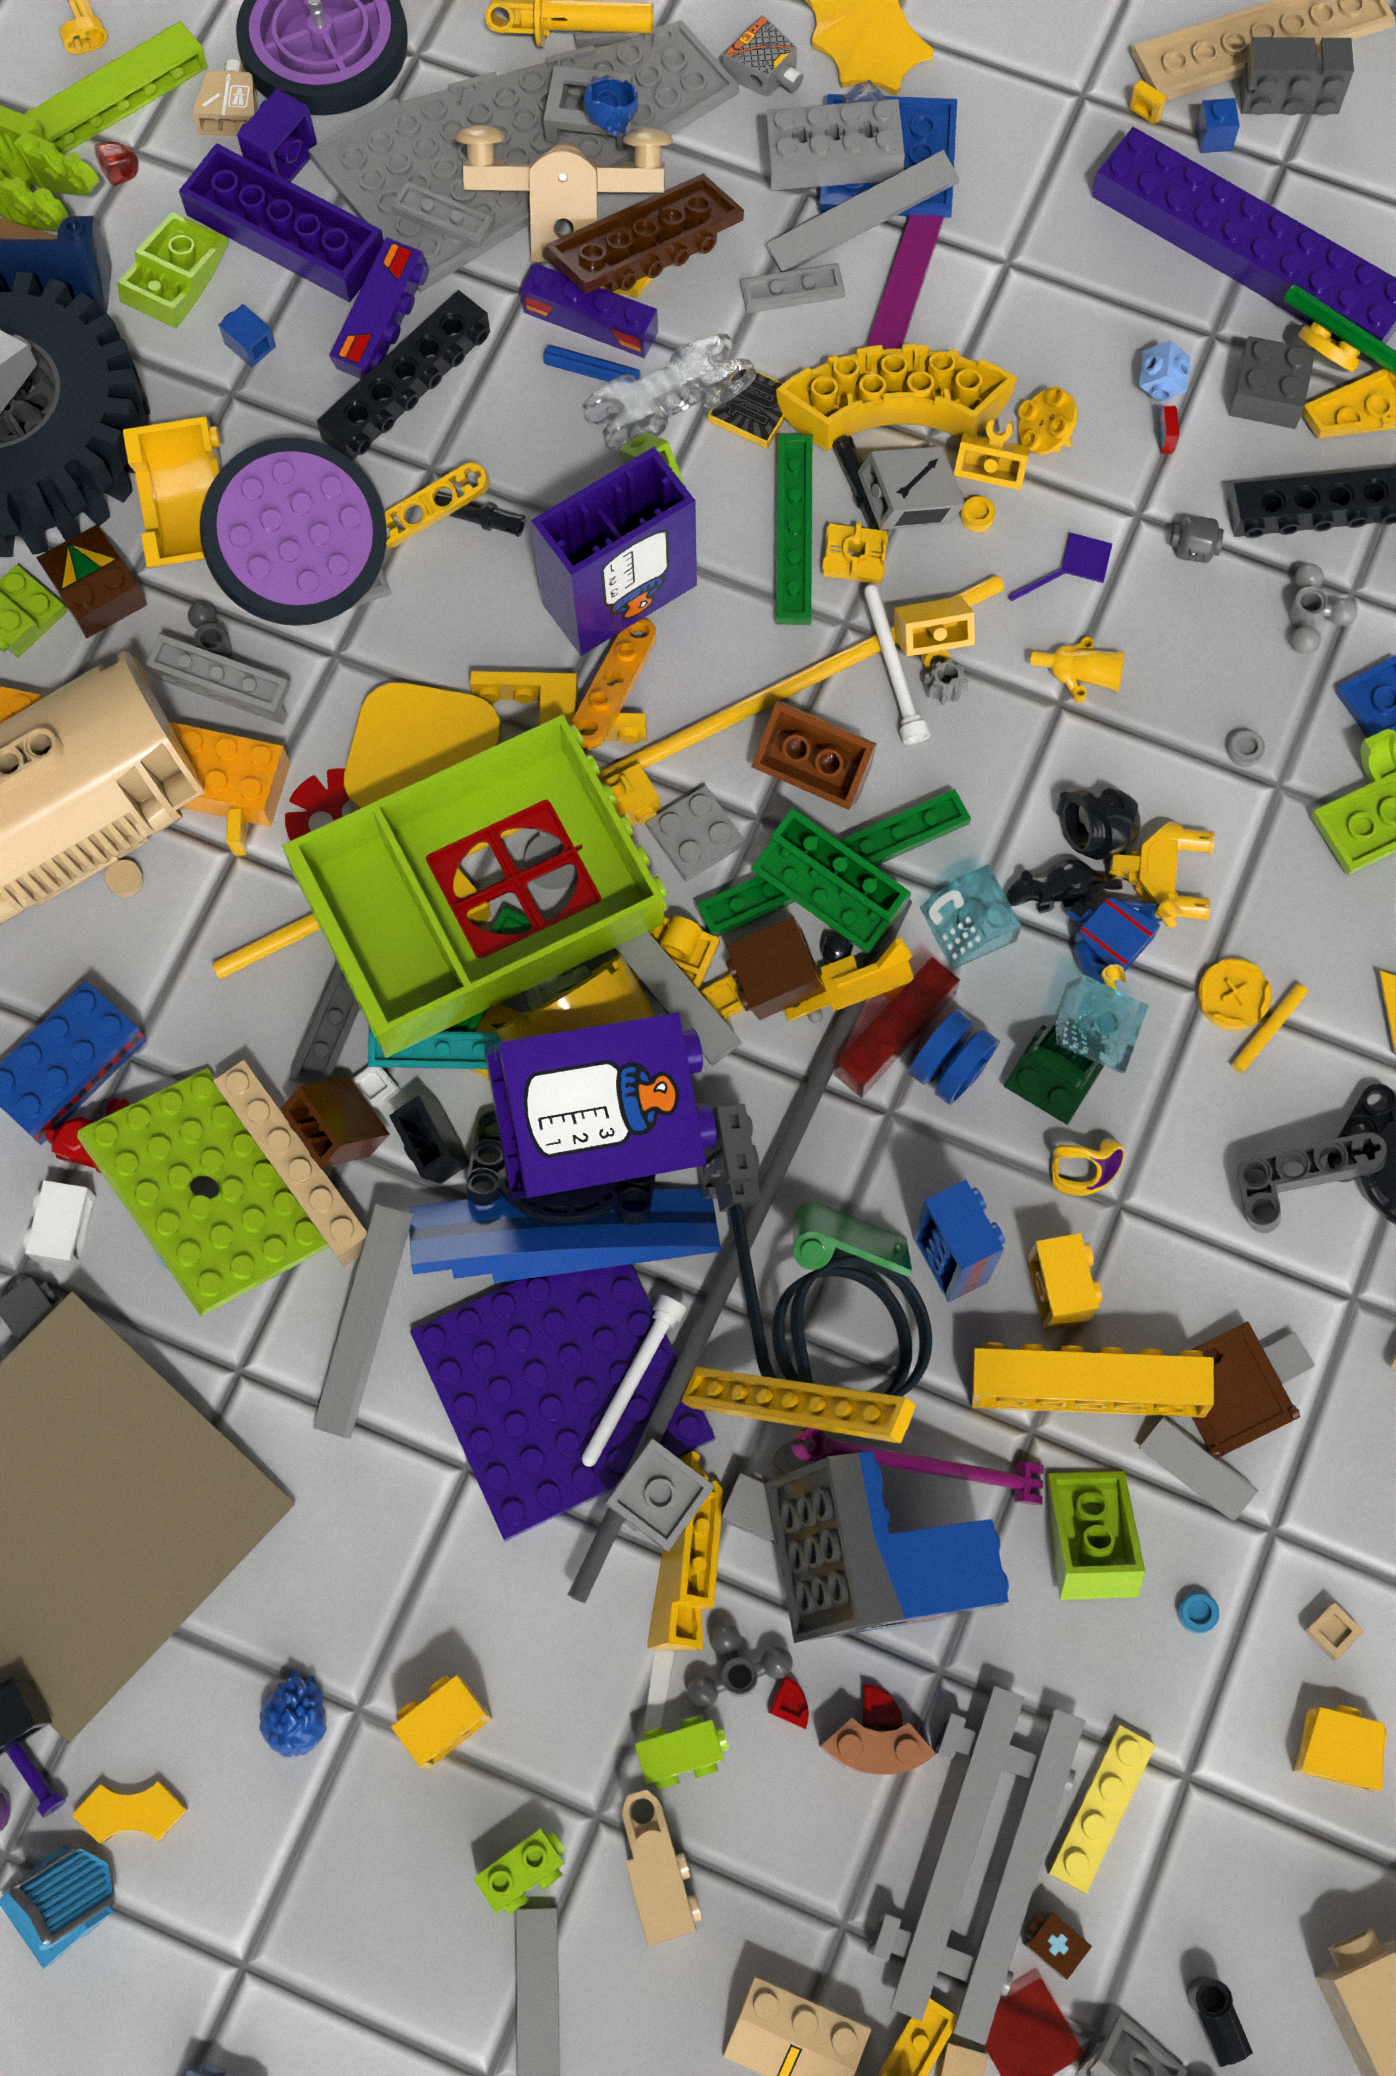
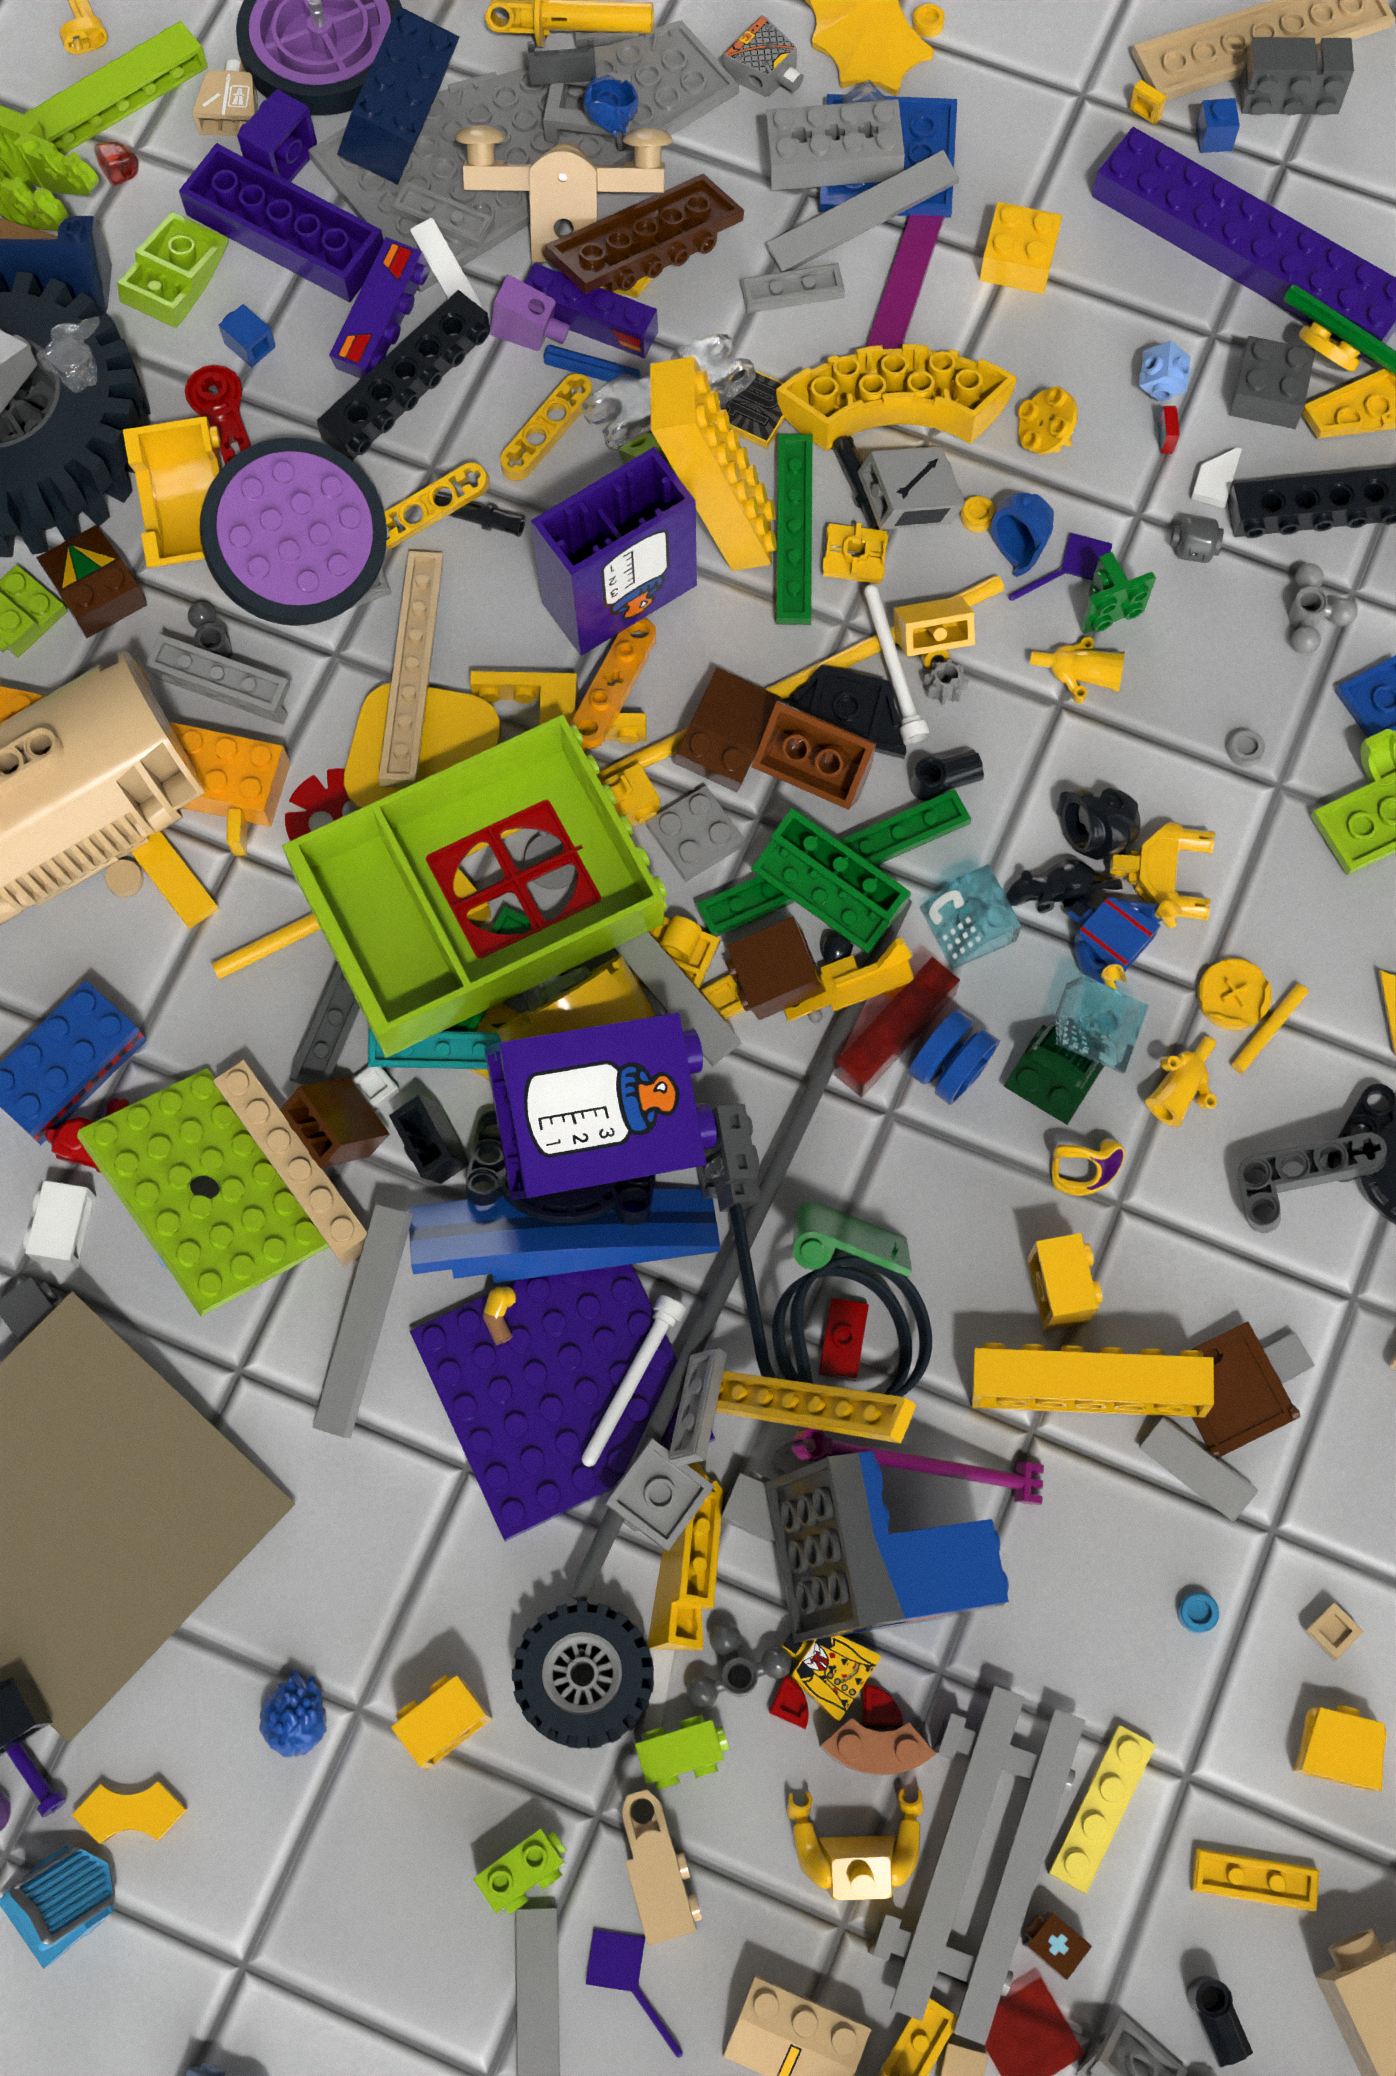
(69, 355): none -> clear animal
(174, 880): none -> yellow piece
(221, 408): none -> red beam
(397, 95): none -> dark blue hose
(411, 670): none -> tan plate
(442, 260): none -> white sticker
(494, 1313): none -> arm
(525, 316): none -> medium lavender torso
(542, 424): none -> yellow beam
(561, 65): none -> dark grey hinge
(617, 1965): none -> dark purple piece
(630, 1687): none -> black wheel
(697, 1407): none -> light grey tile
(711, 462): none -> yellow brick
(726, 730): none -> reddish brown slope
(831, 1671): none -> torso
(843, 1339): none -> red plate
(854, 704): none -> black wing
(858, 1864): none -> yellow torso
(928, 20): none -> yellow tile
(948, 773): none -> black piece
(958, 1240): blue brick -> none
(992, 458): yellow brick -> none
(1020, 247): none -> yellow brick
(1022, 529): none -> blue helmet
(1094, 1536): lime slope -> none
(1114, 596): none -> green bracket
(1181, 1084): none -> yellow piece
(1216, 479): none -> white tile
(1255, 1879): none -> yellow tile

